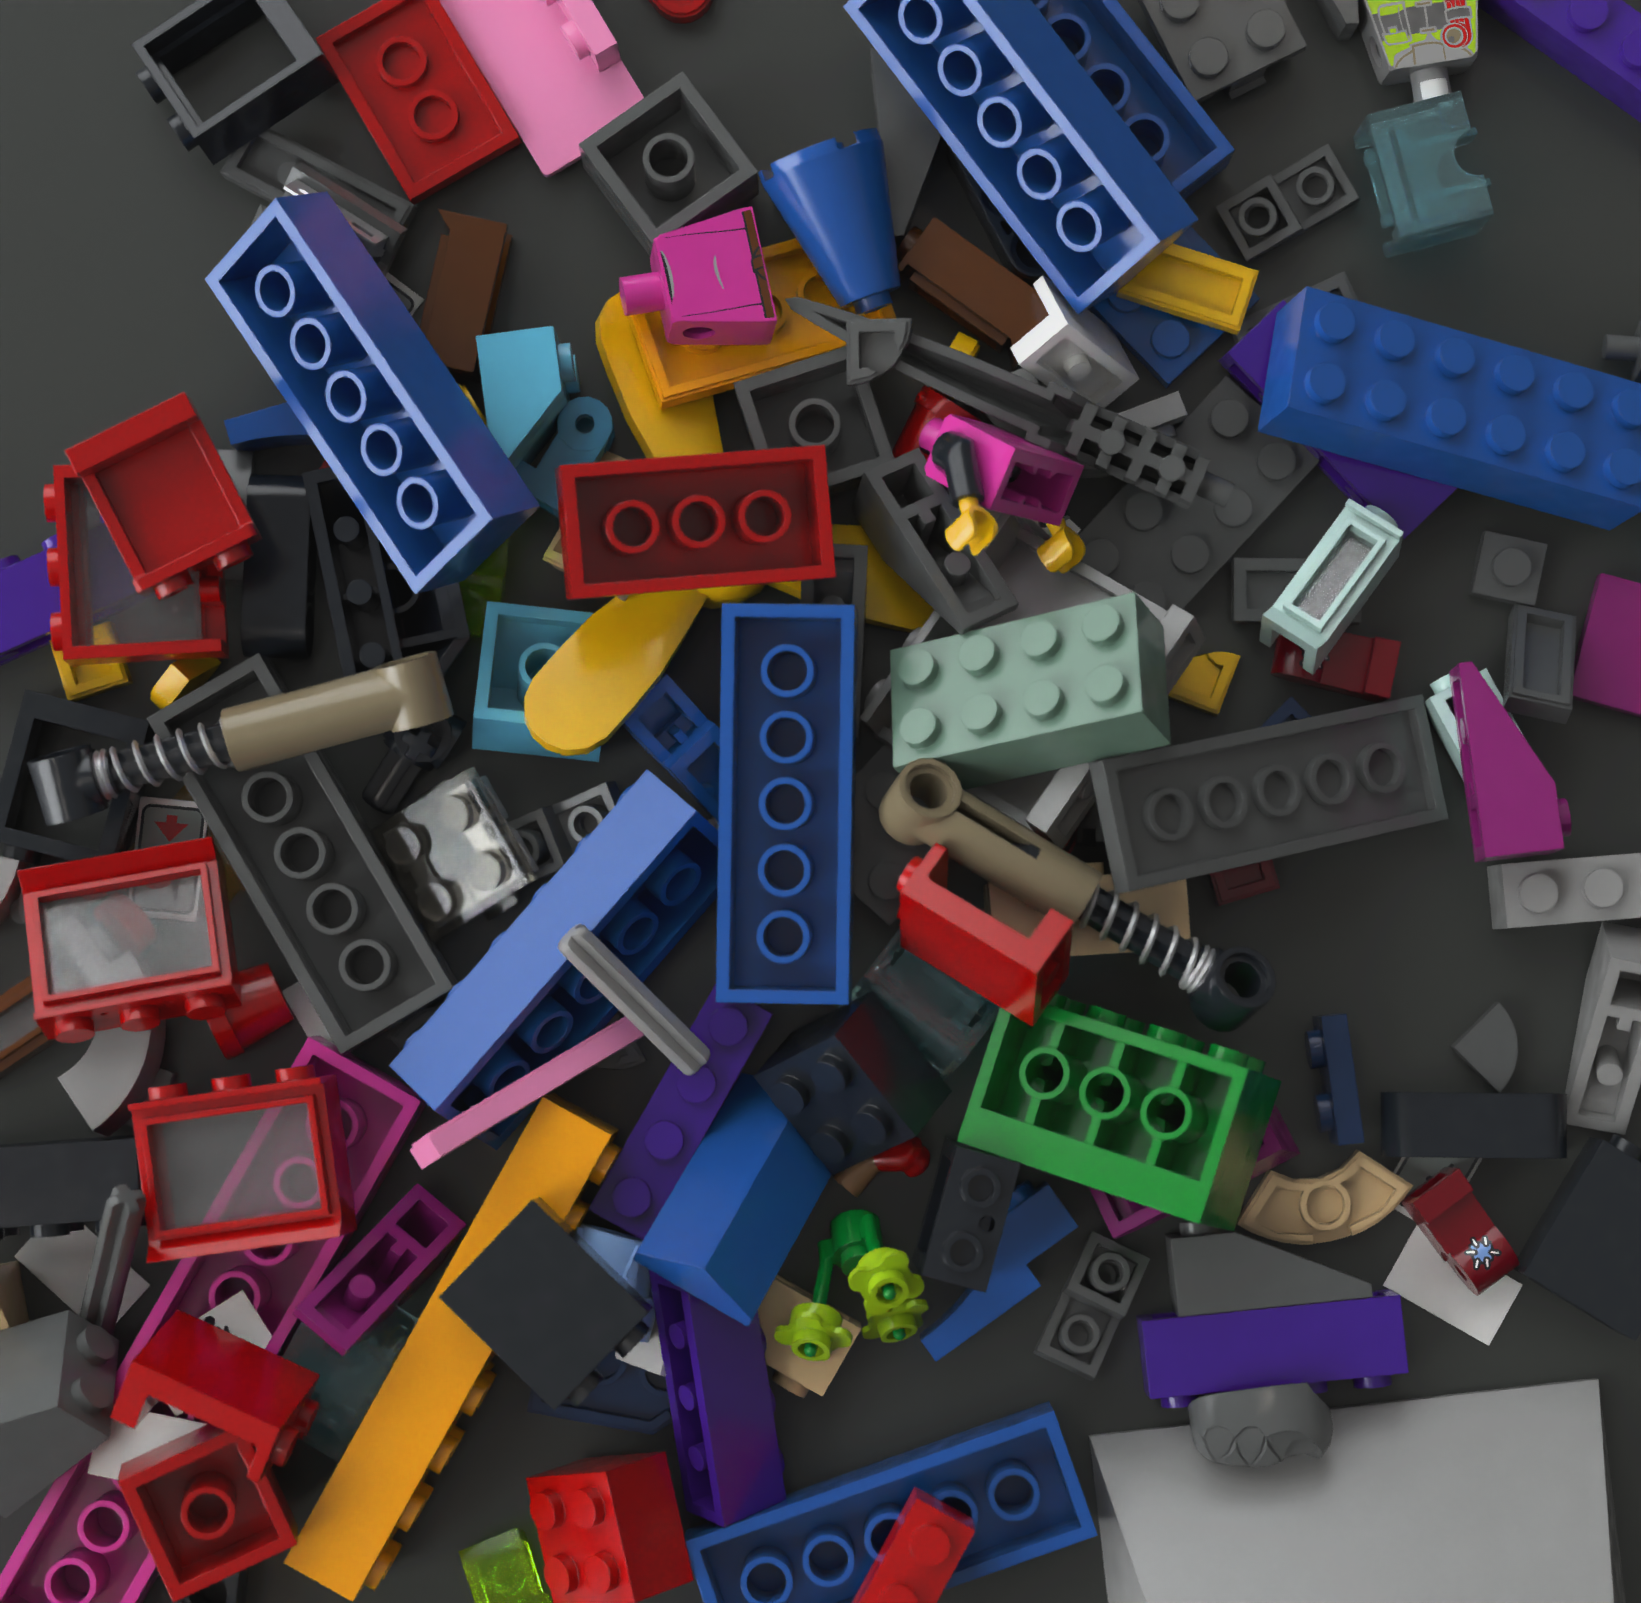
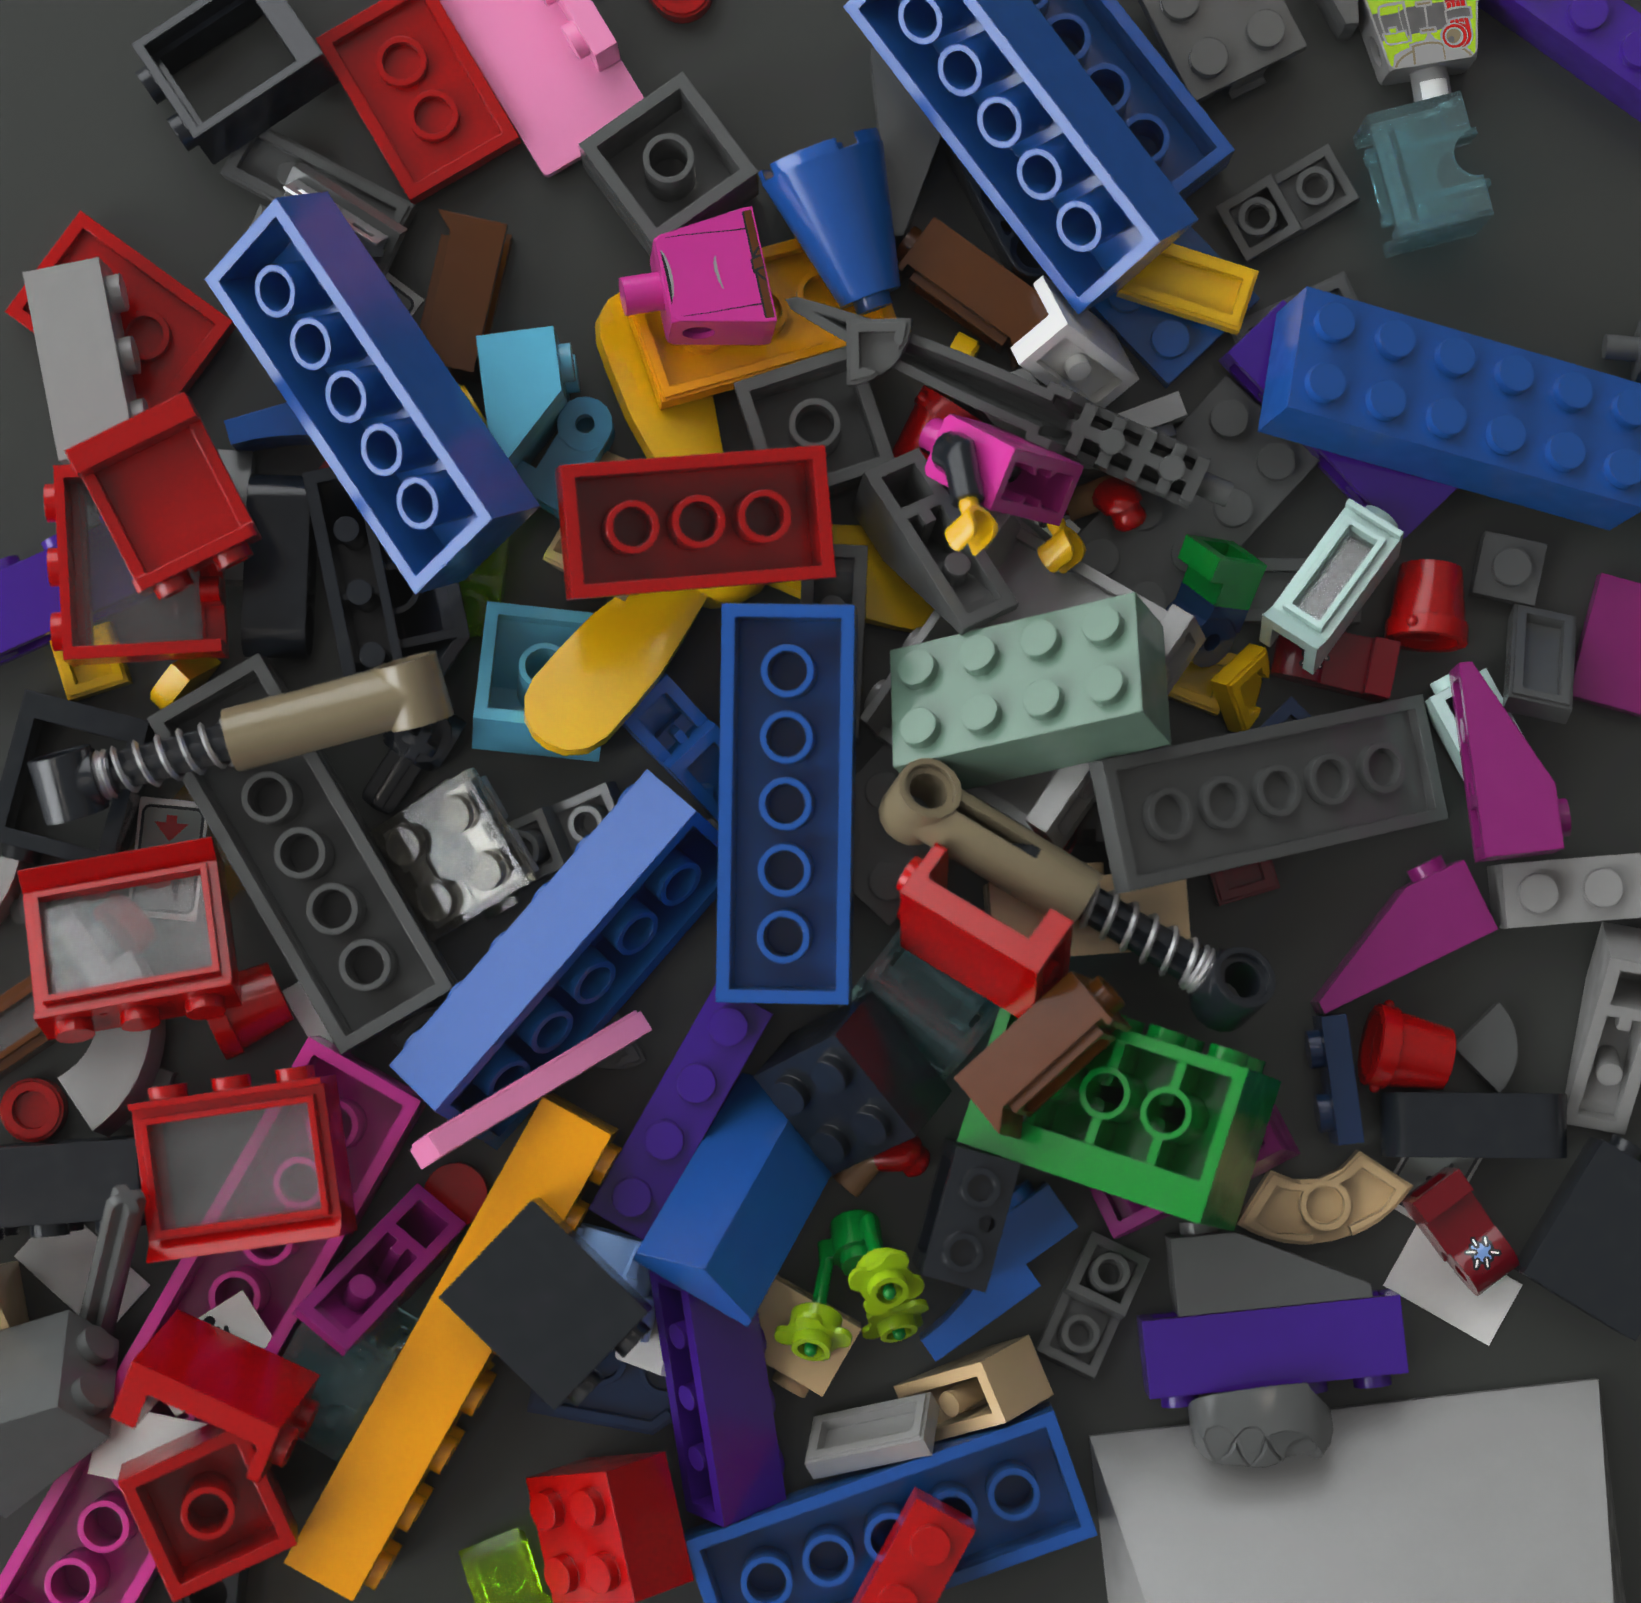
(34, 1109): none -> red tile
(83, 349): none -> light grey brick
(169, 322): none -> red plate
(459, 1188): none -> red tile
(634, 999): light grey axle -> none
(872, 1435): none -> light grey tile
(983, 1387): none -> tan slope
(1043, 1051): none -> reddish brown window
(1110, 497): none -> red arm
(1217, 591): none -> green leg
(1239, 687): none -> yellow tile
(1404, 1050): none -> red piece
(1414, 927): none -> magenta slope
(1428, 607): none -> red piece

